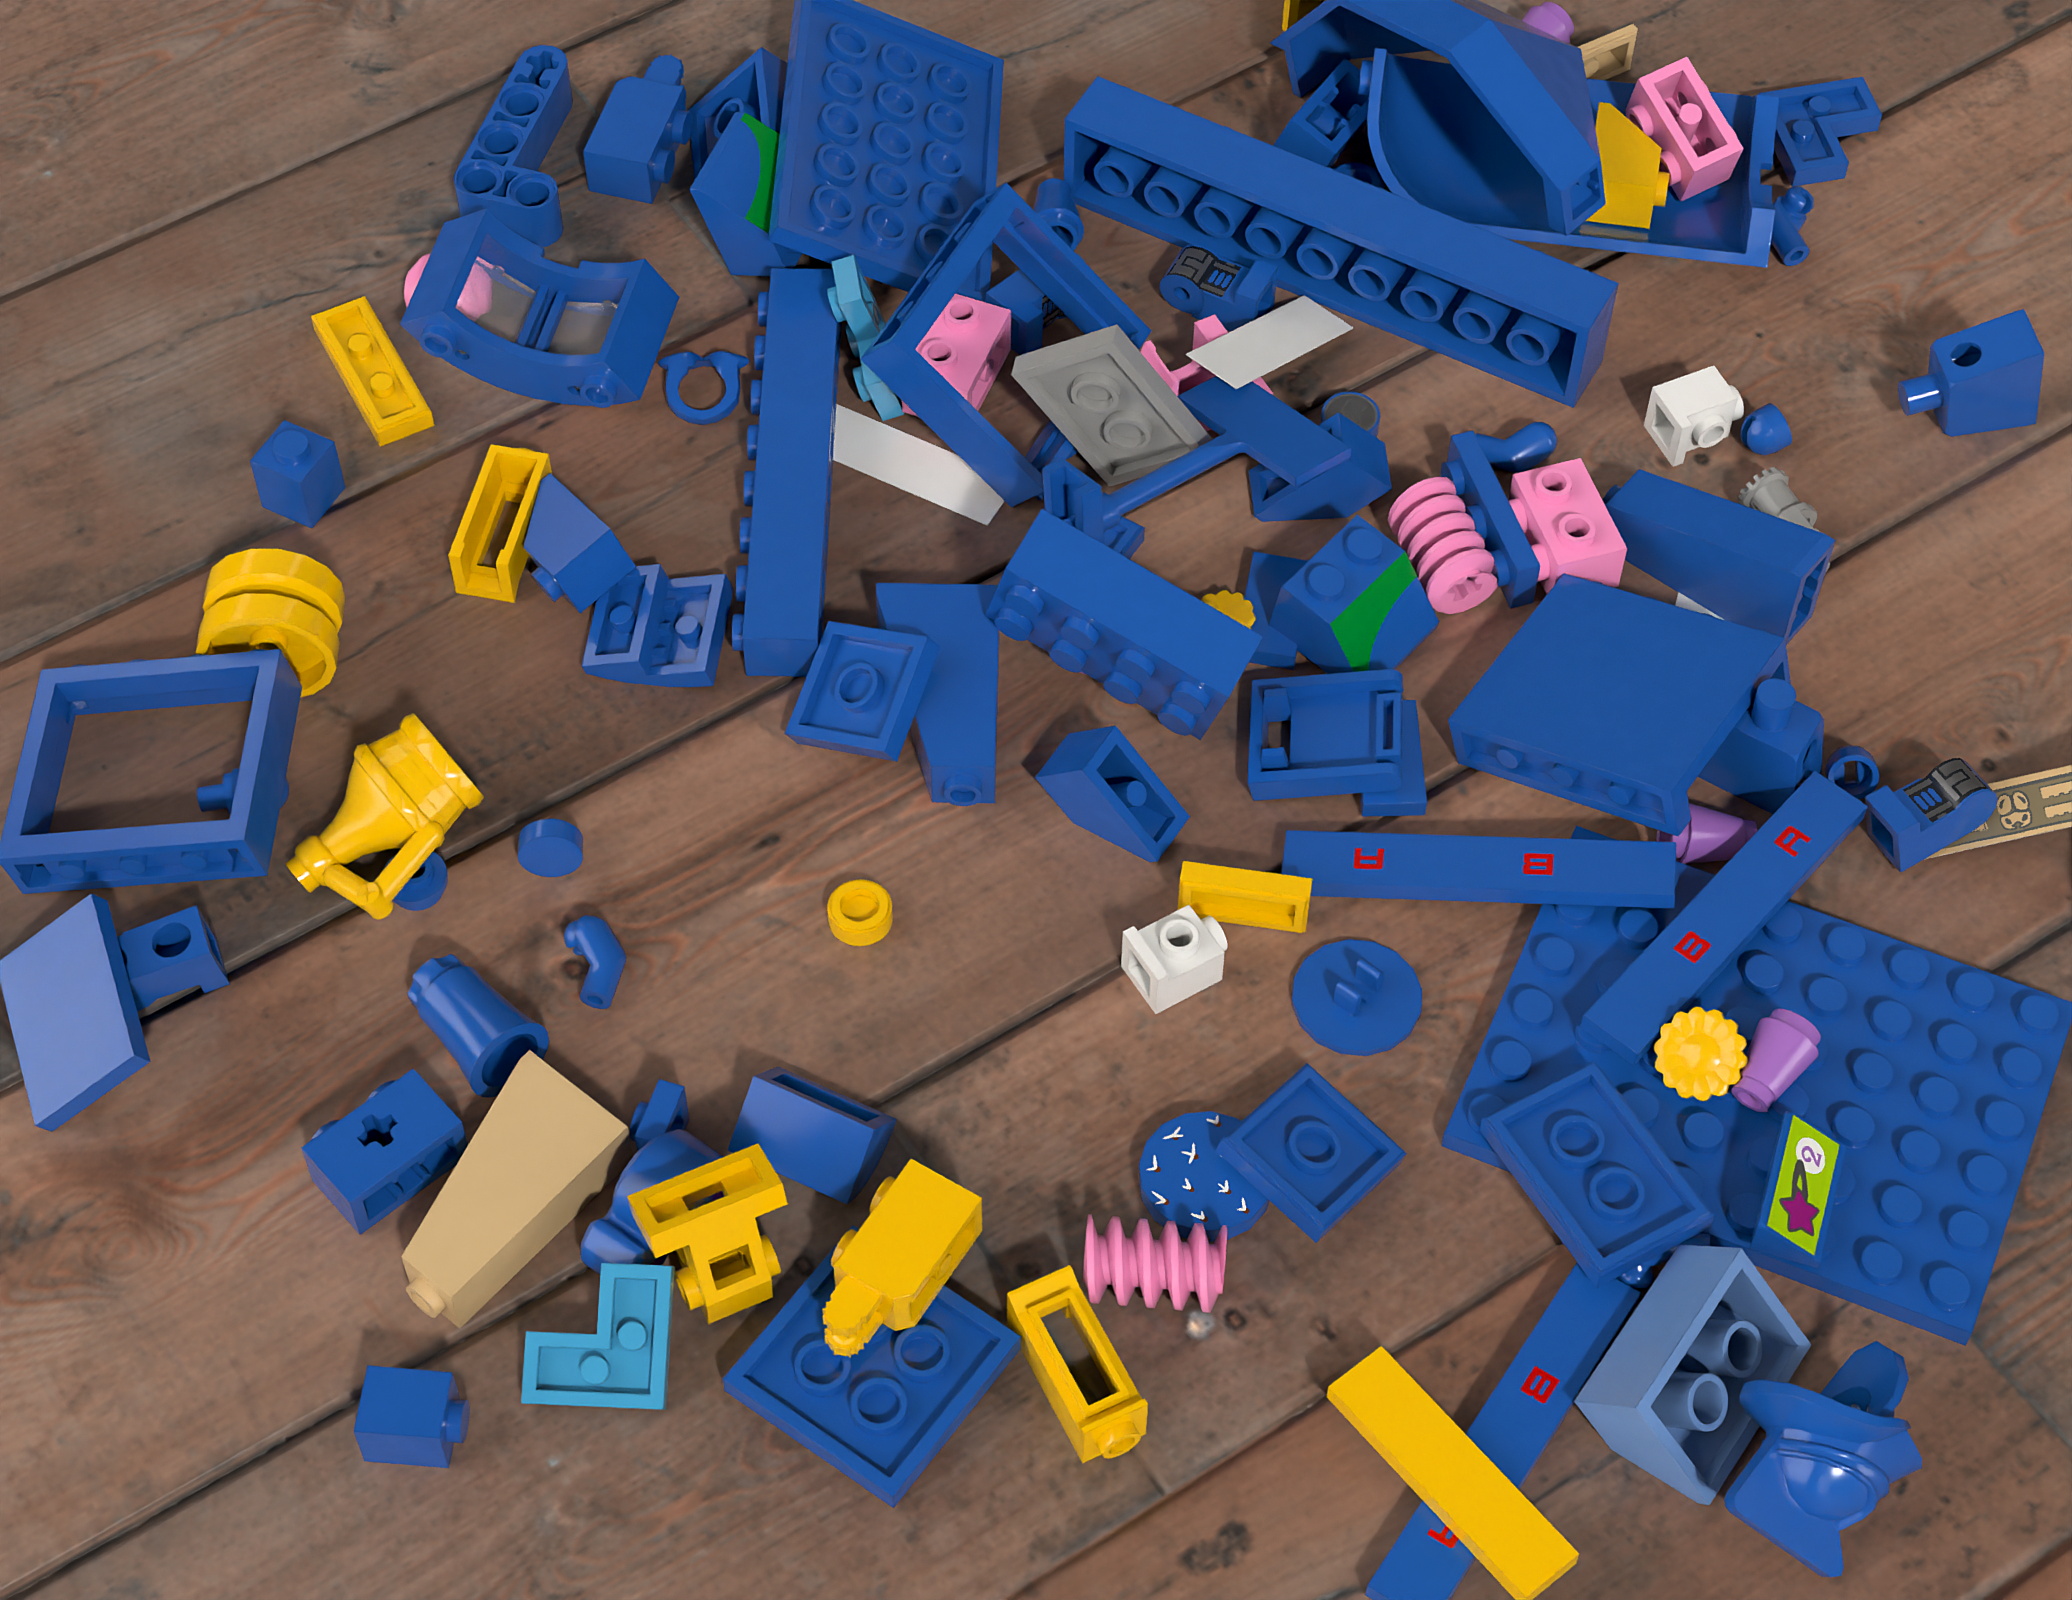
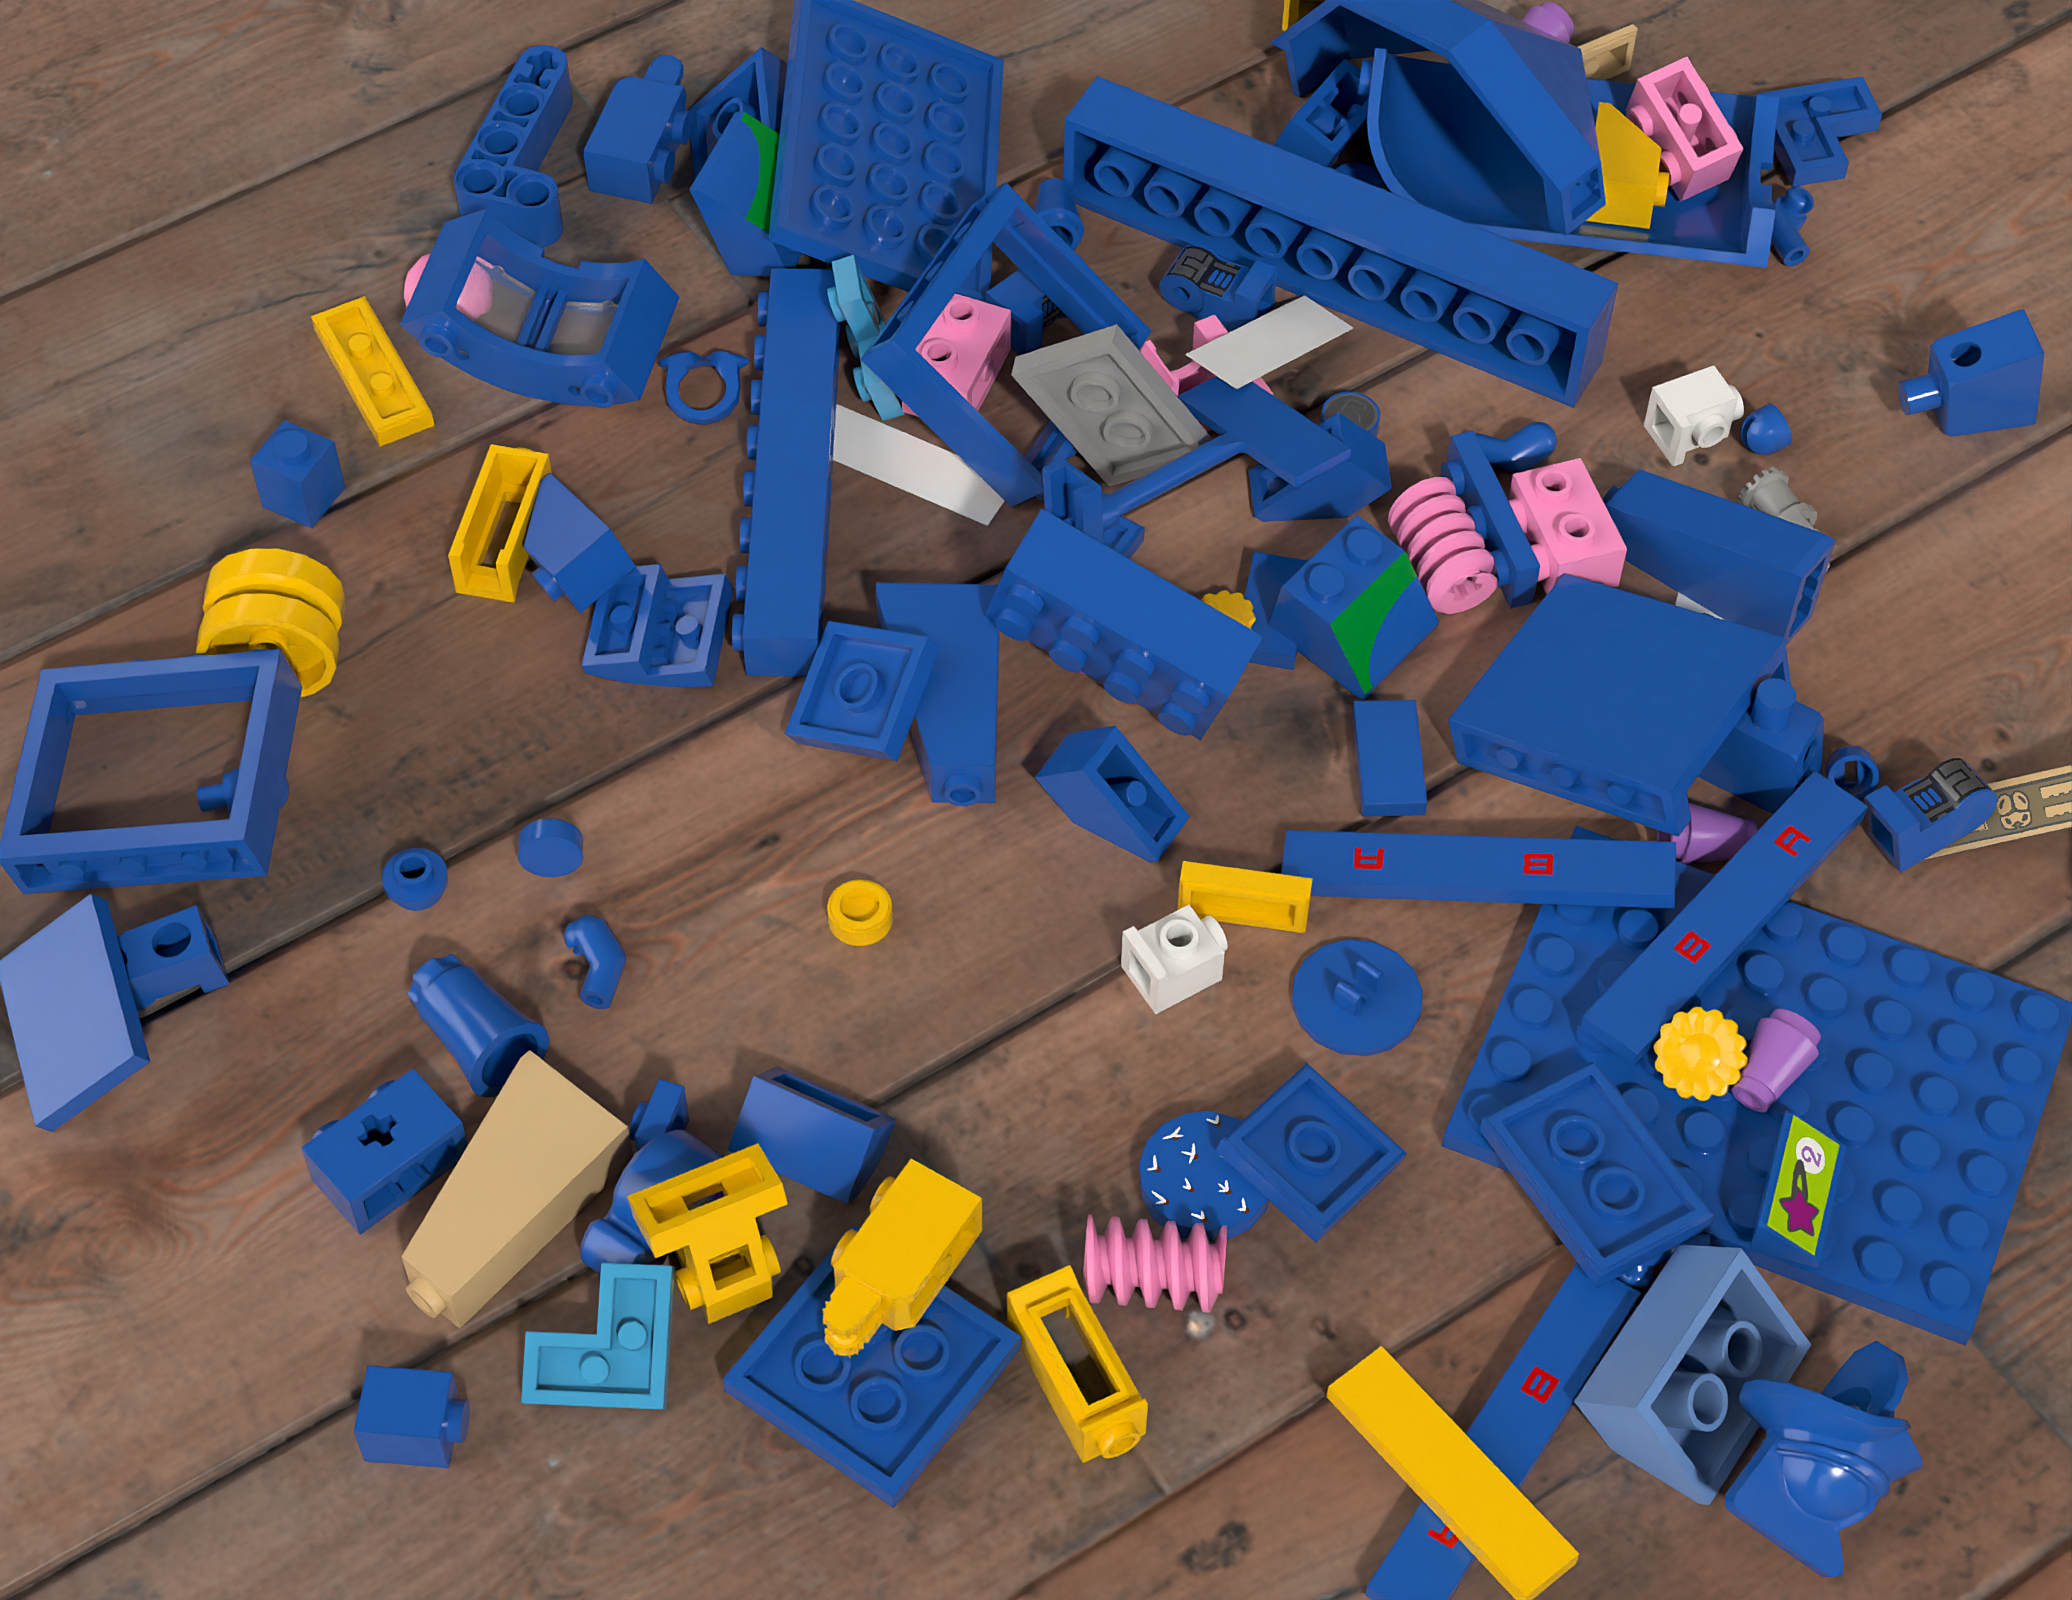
(396, 797): yellow piece -> none
(1341, 734): blue container -> none

